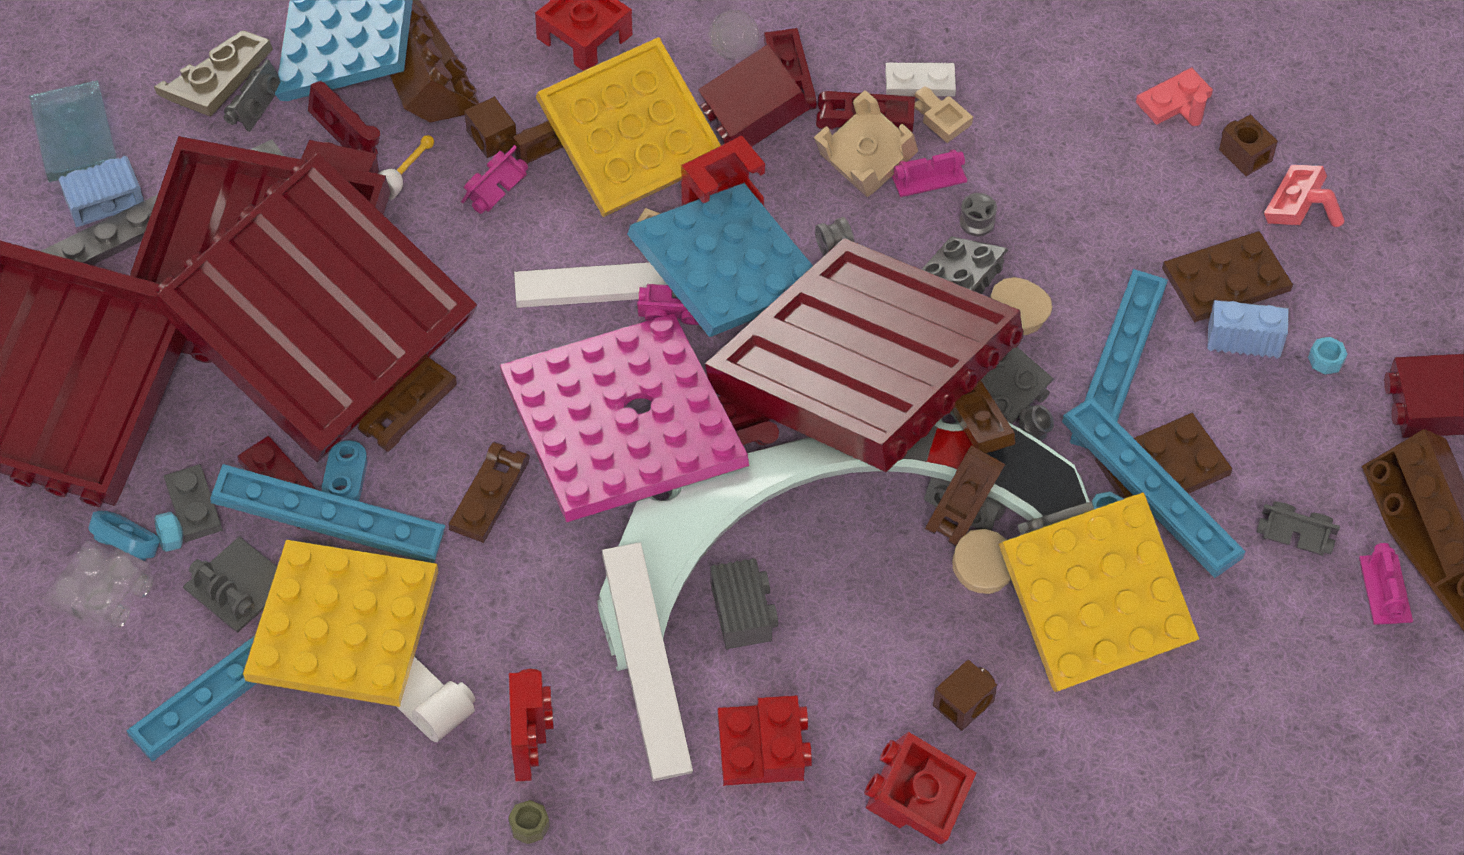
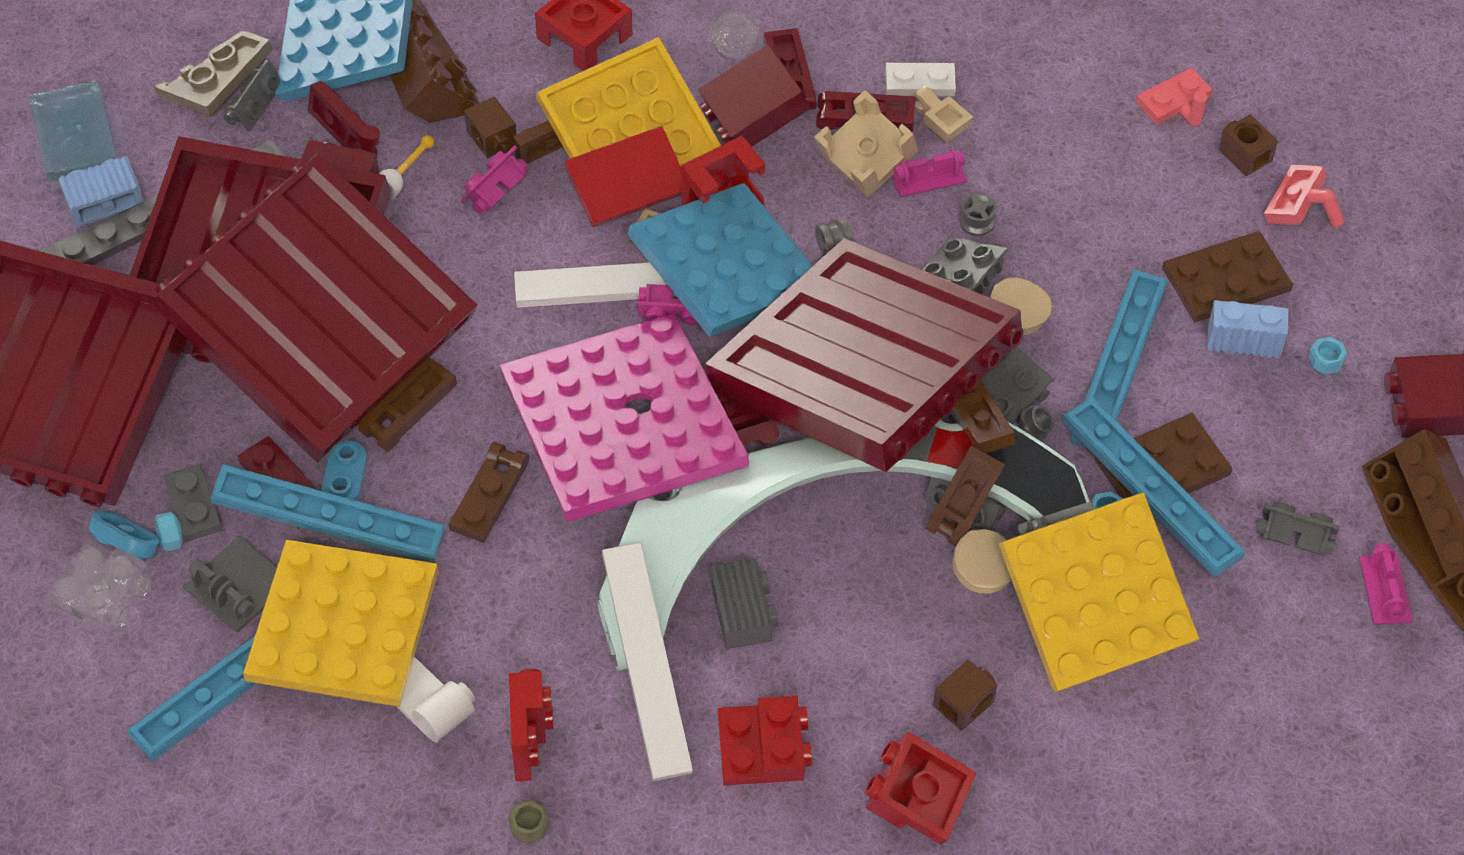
(626, 176): none -> red tile

